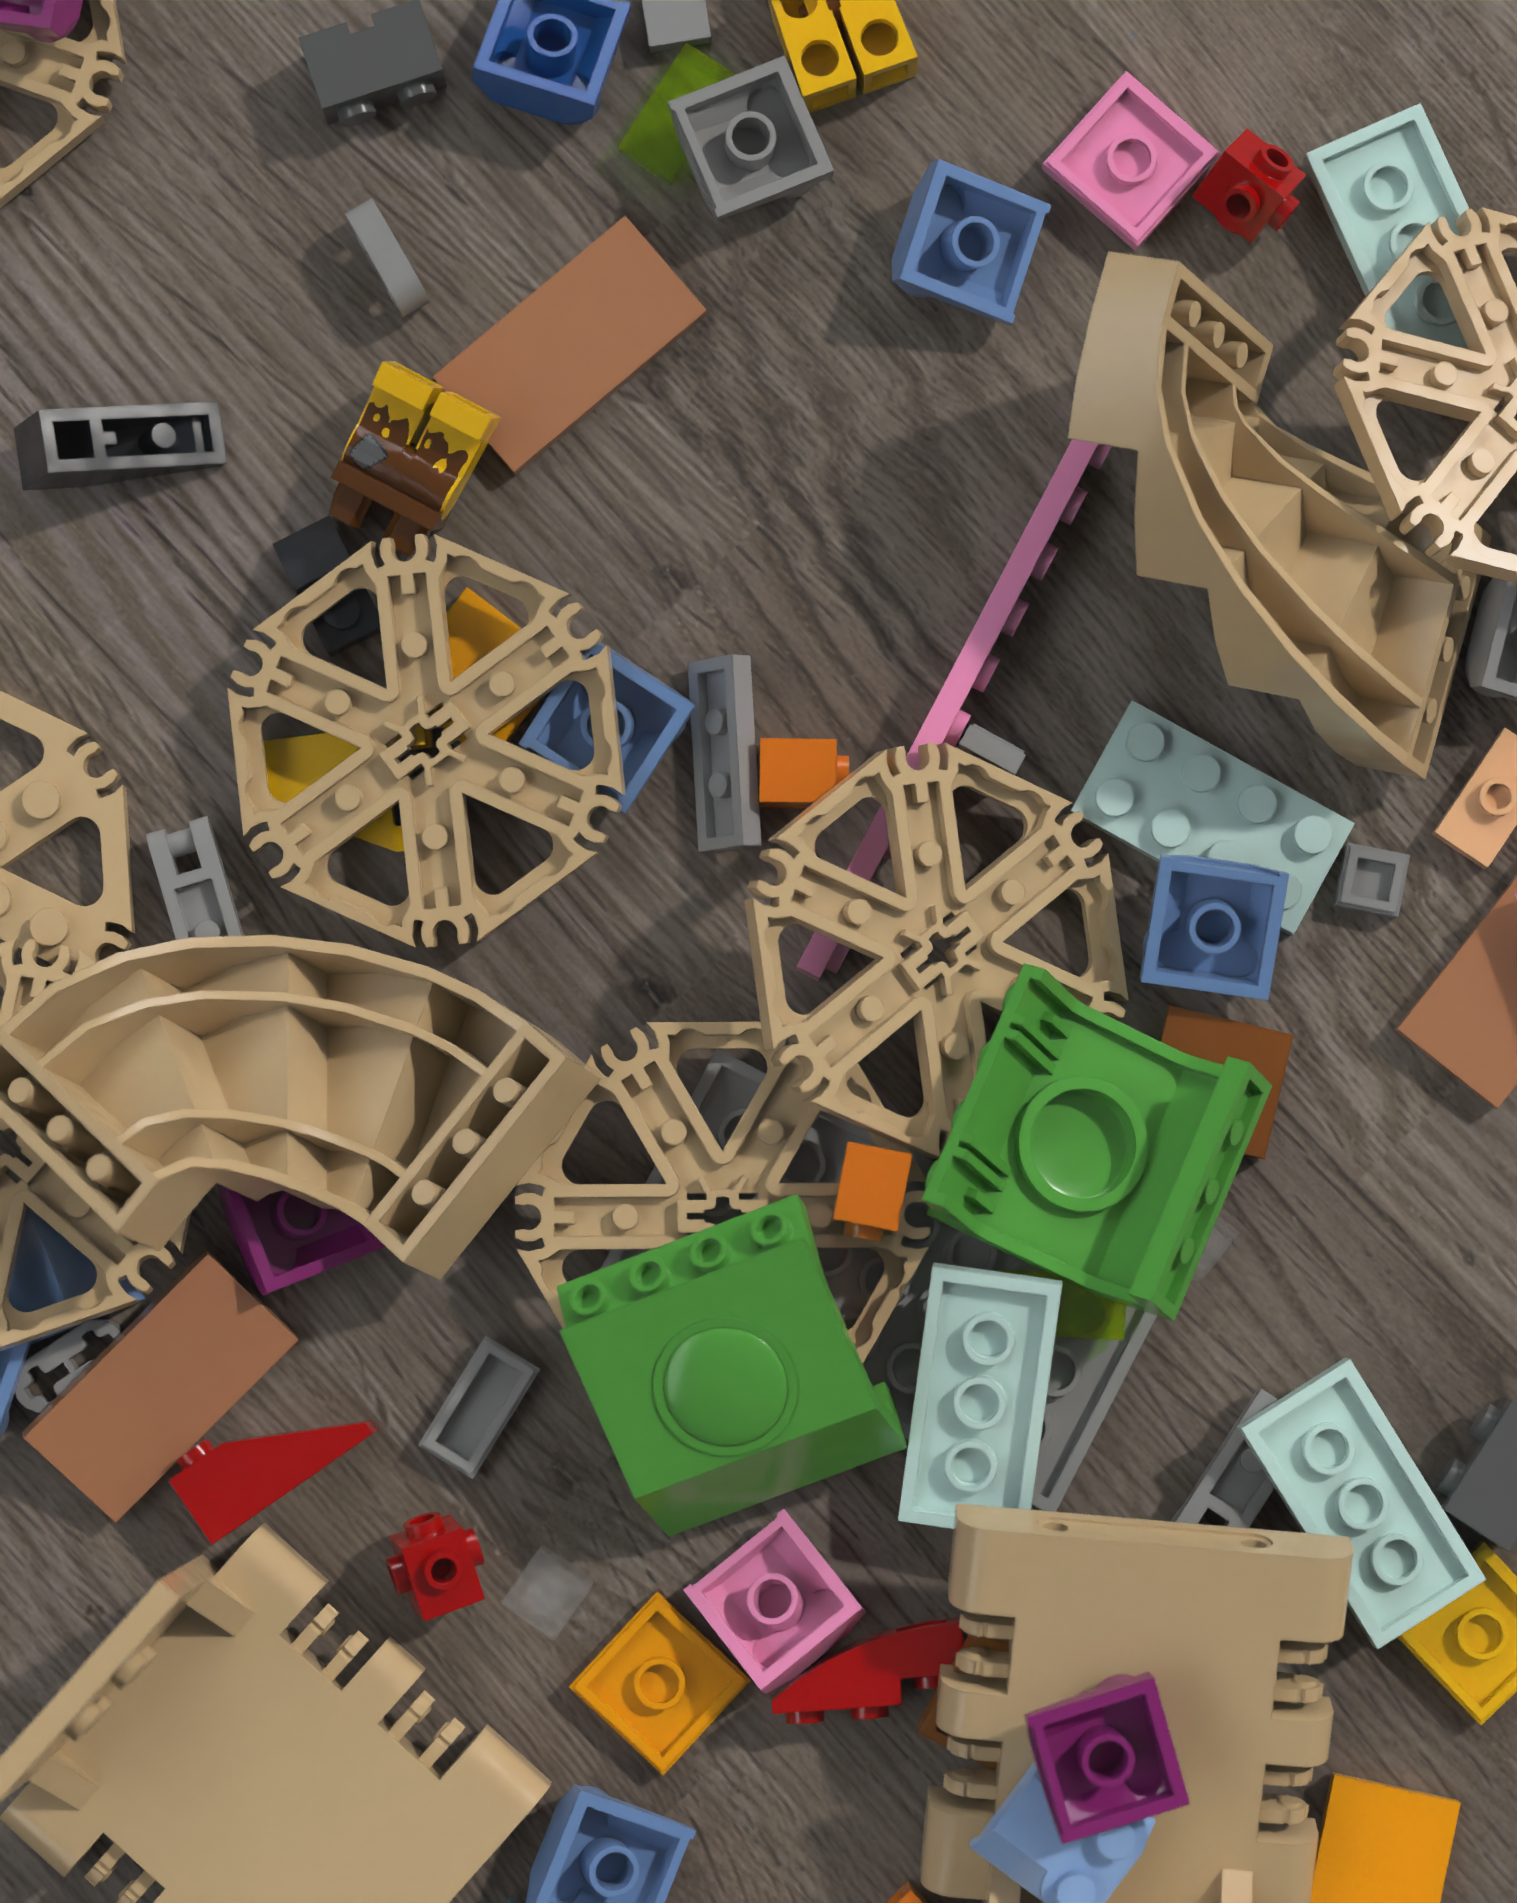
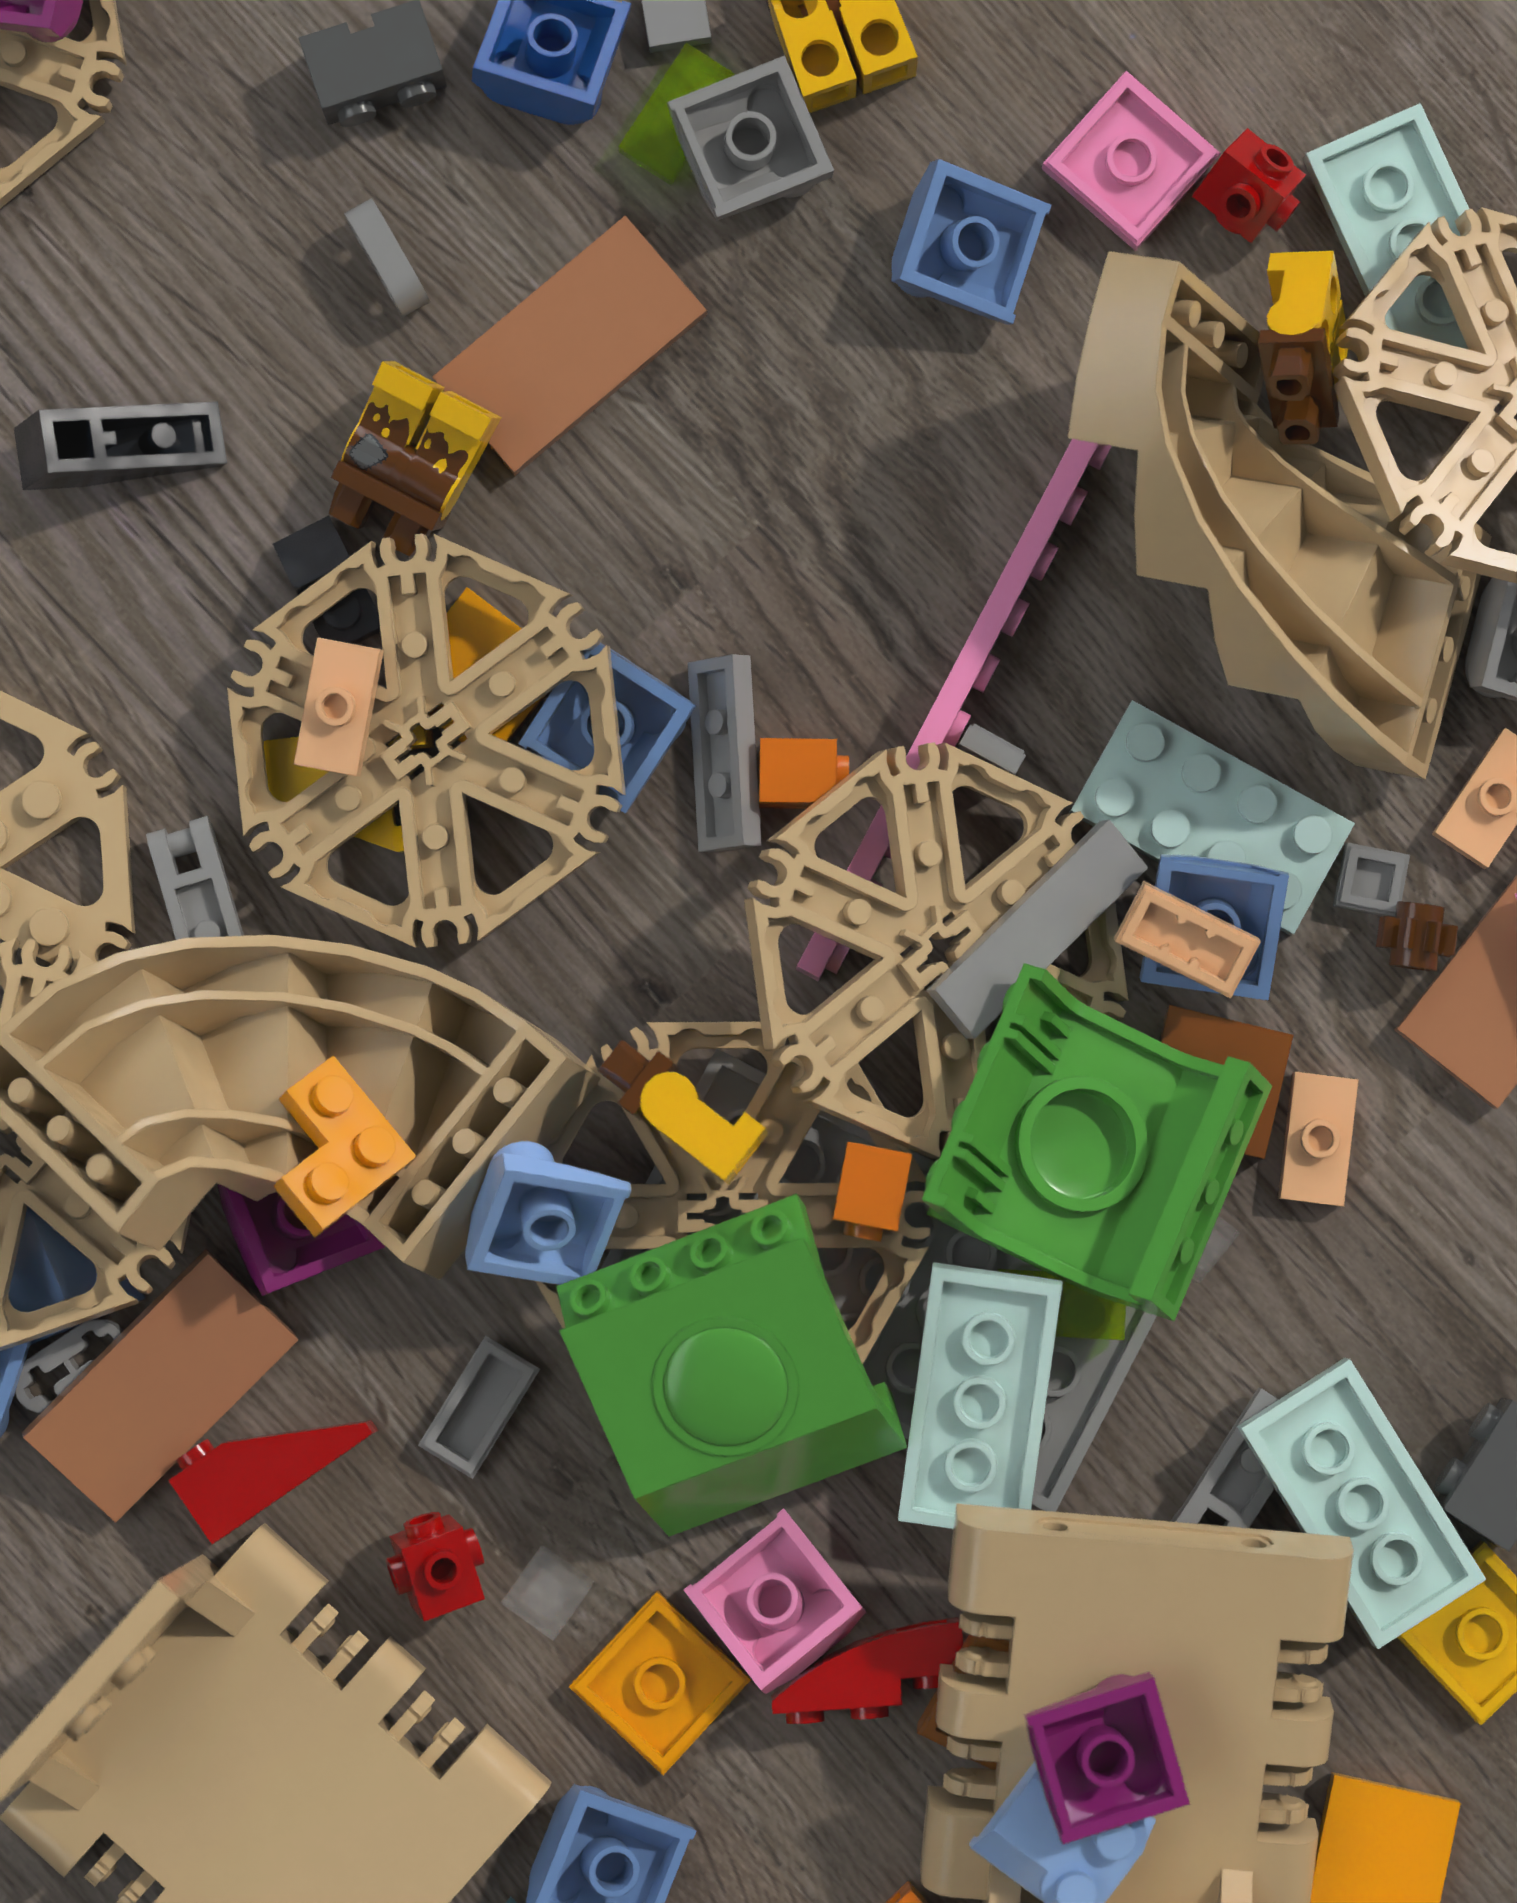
(338, 707): none -> light nougat plate
(354, 1145): none -> light orange plate
(541, 1217): none -> light blue slope
(678, 1111): none -> yellow hips
(1037, 927): none -> light grey tile
(1187, 939): none -> light nougat plate
(1301, 344): none -> hips
(1318, 1139): none -> light nougat plate
(1416, 936): none -> reddish brown gear

